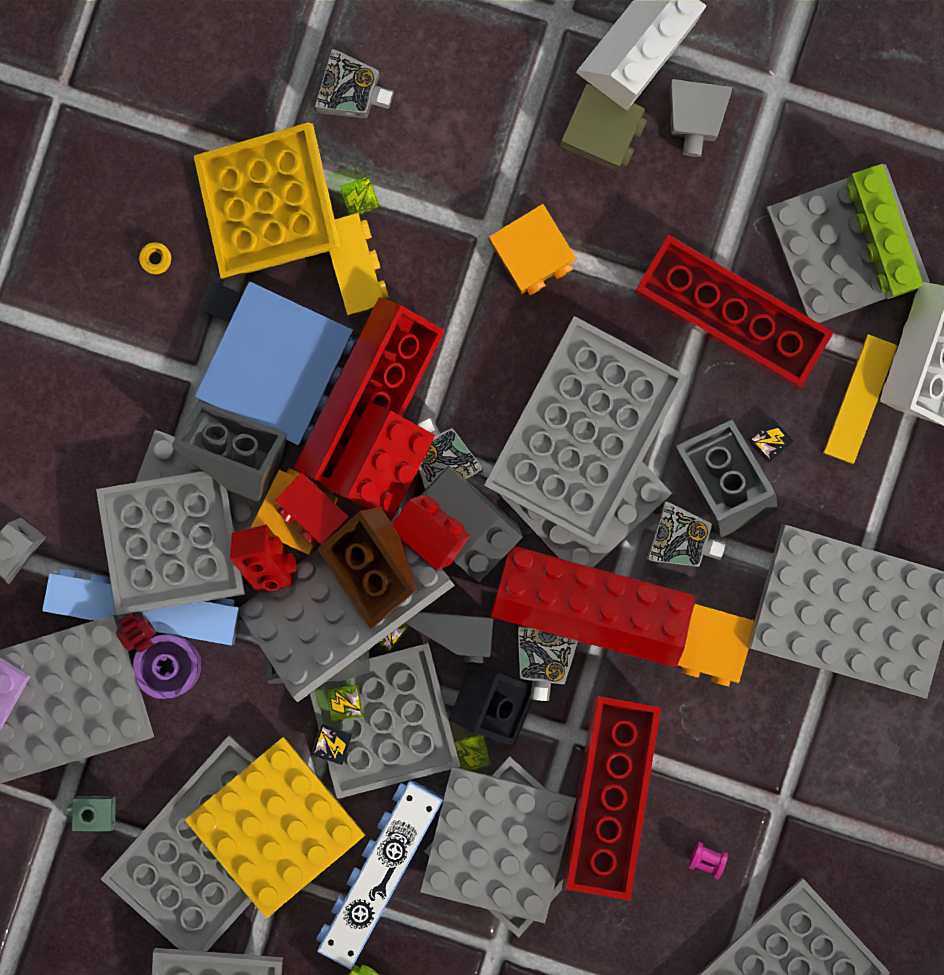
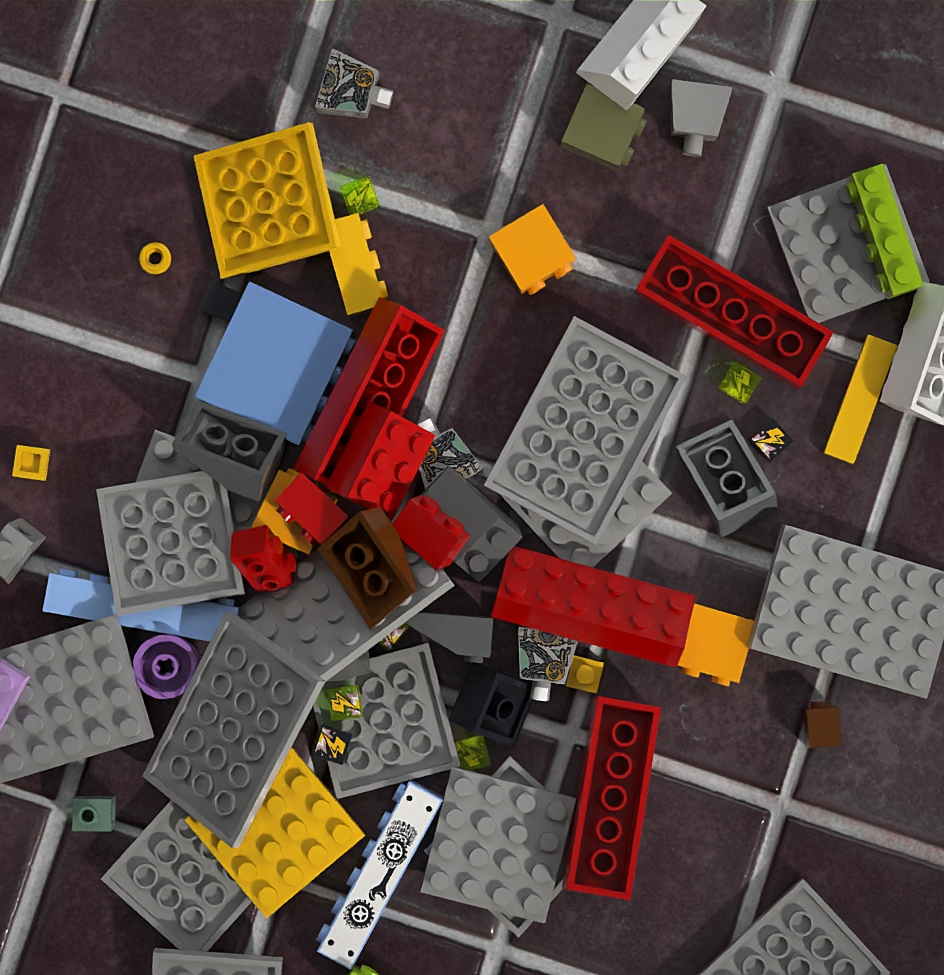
(31, 462): none -> yellow plate
(136, 632): dark red gear -> none
(233, 729): none -> light grey plate
(584, 674): none -> yellow plate
(682, 538): torso -> none
(708, 860): dark pink bush -> none
(739, 382): none -> clear neon green tile
(821, 724): none -> reddish brown brick

